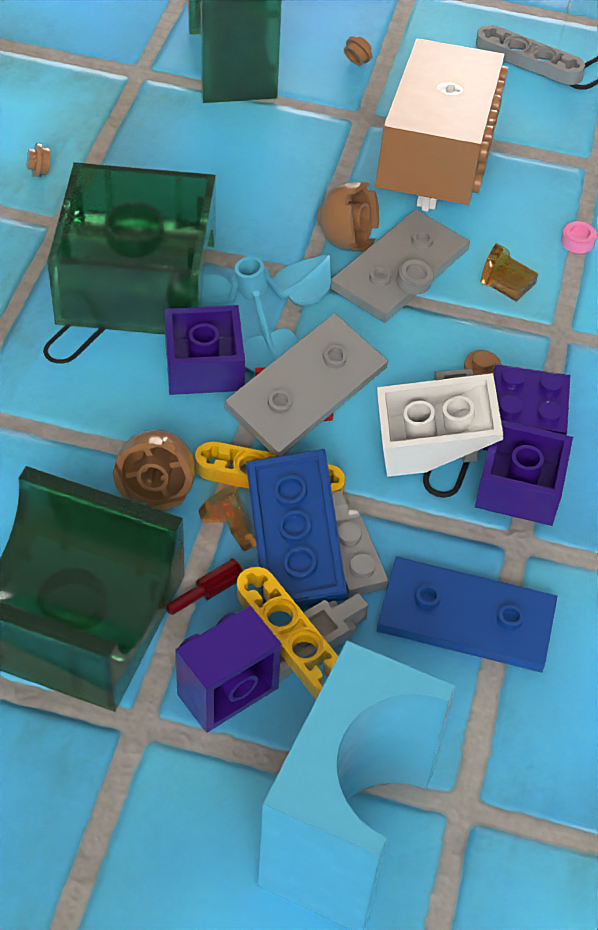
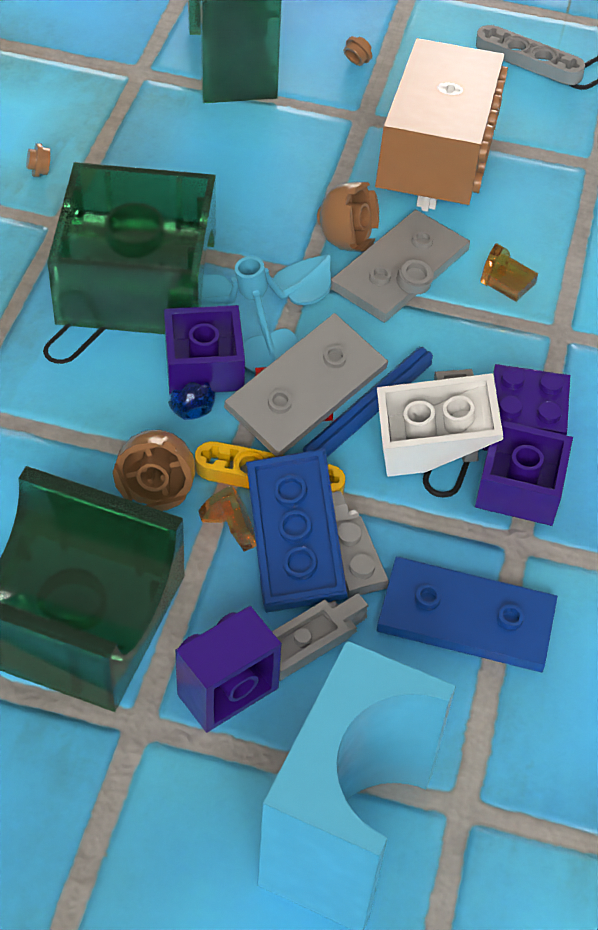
(192, 401): none -> clear blue plate
(208, 586): dark red axle -> none
(297, 631): yellow beam -> none
(367, 405): none -> blue axle
(481, 362): medium nougat plate -> none
(578, 237): bright pink tile -> none

